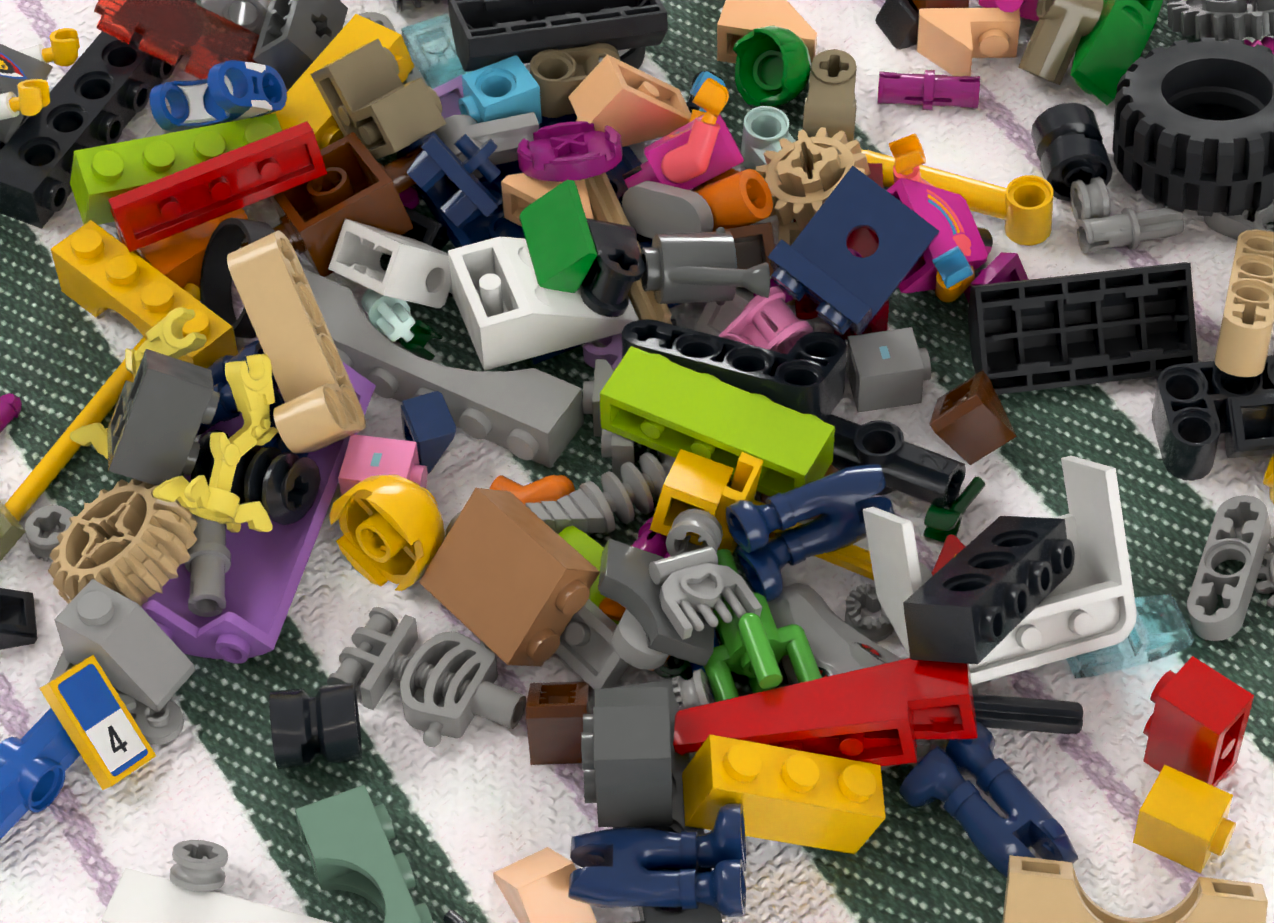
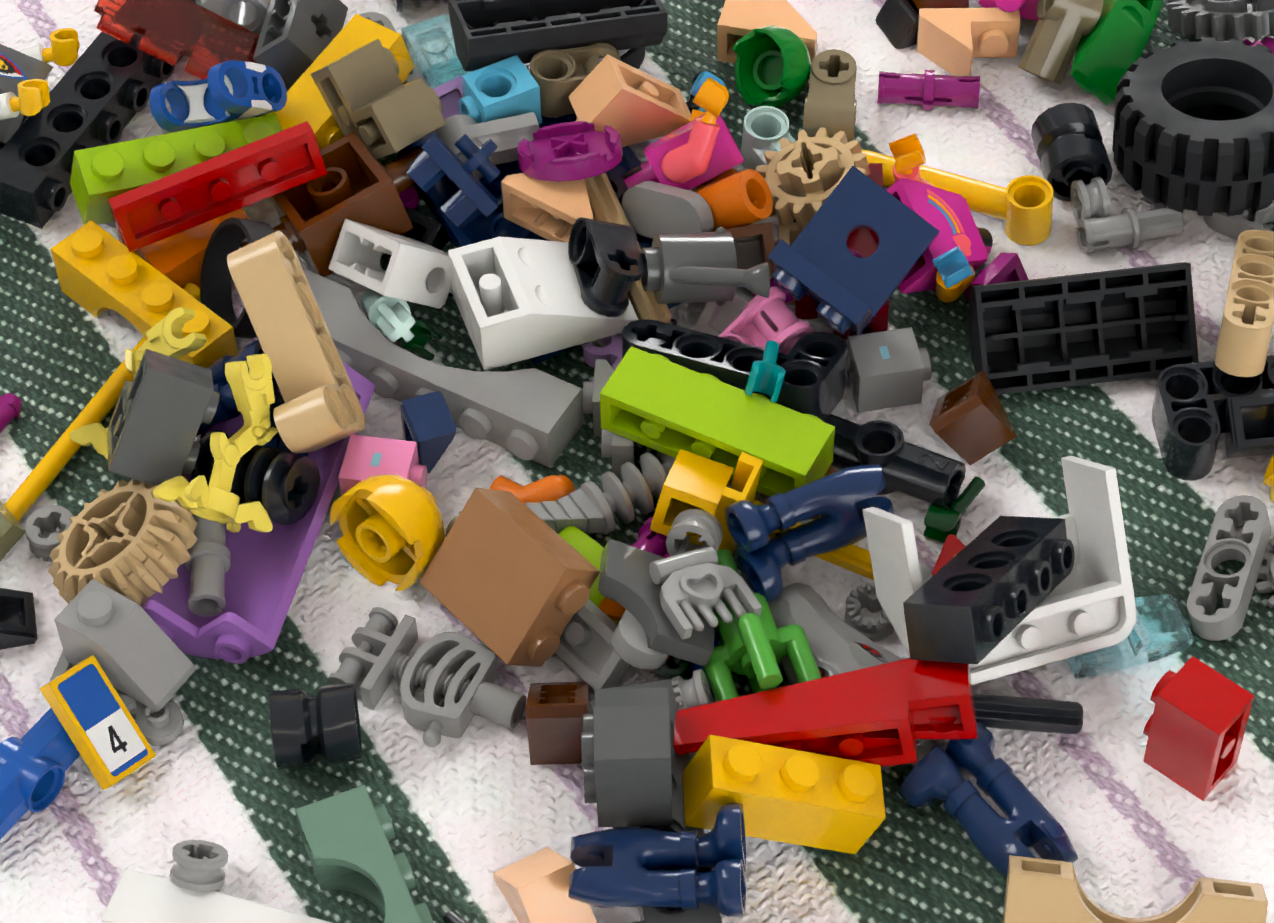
(559, 238): green slope -> none
(766, 374): none -> teal hand
(1184, 819): yellow brick -> none

